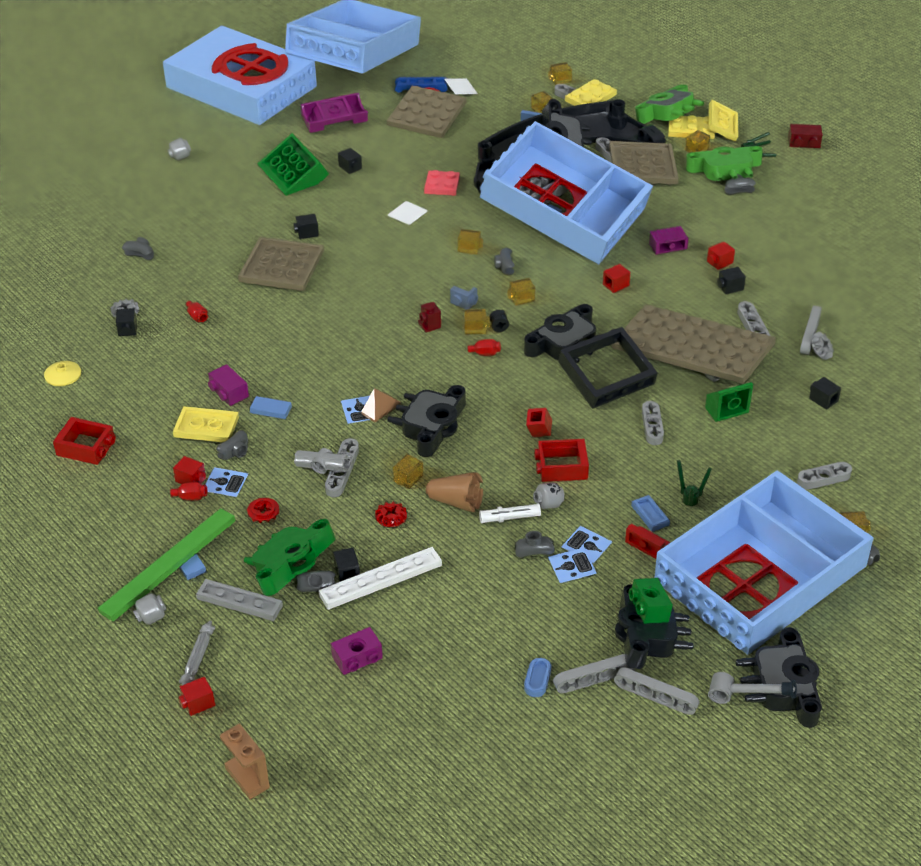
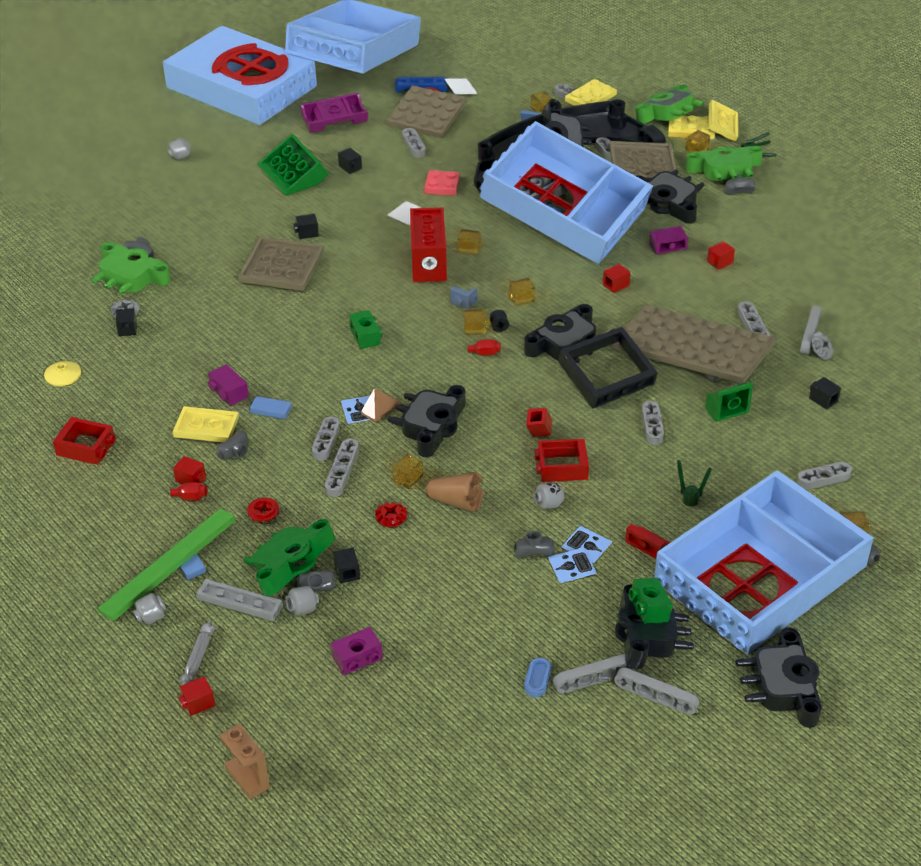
(129, 274): none -> bright green piece
(197, 311): red plant -> none
(225, 481): sticker -> none
(301, 600): none -> light grey head
(323, 461): light grey piece -> none
(332, 422): none -> light grey beam
(365, 329): none -> green brick
(380, 578): white plate -> none
(413, 142): none -> light grey beam
(428, 244): none -> red piece
(430, 317): dark red brick -> none
(501, 514): white pin -> none
(504, 261): dark grey piece -> none
(560, 73): clear yellow brick -> none
(650, 513): medium blue tile -> none
(676, 191): none -> black piece
(723, 686): light grey piece -> none
(731, 280): black brick -> none
(805, 136): dark red brick -> none

